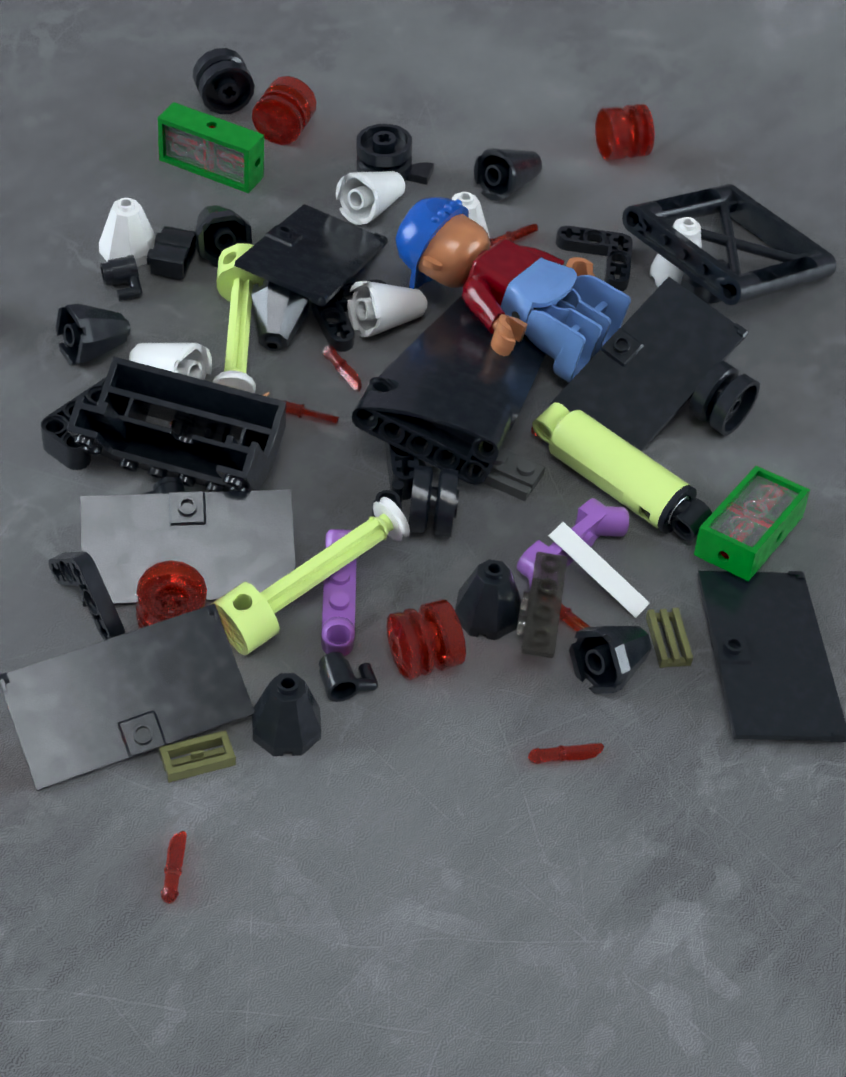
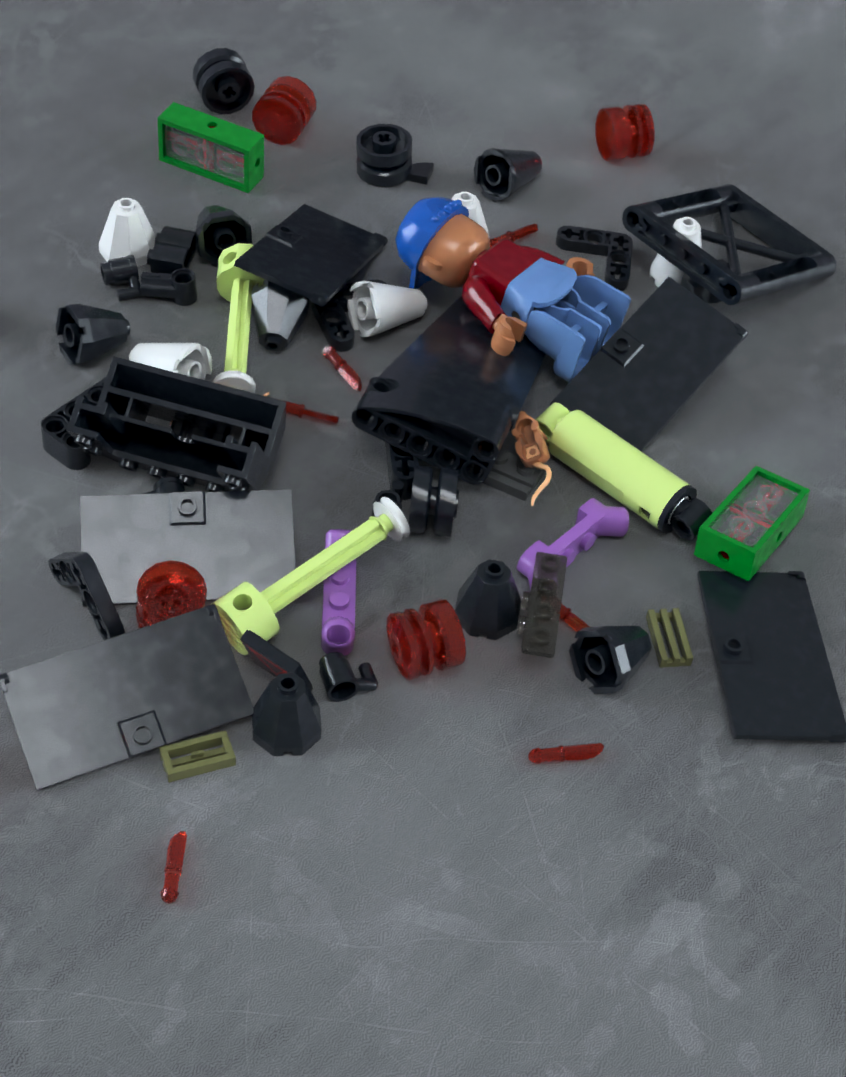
(178, 285): none -> black piece
(271, 658): none -> black tile
(368, 194): white cone -> none
(532, 447): none -> nougat animal
(599, 569): white sticker -> none
(724, 398): black wheel -> none

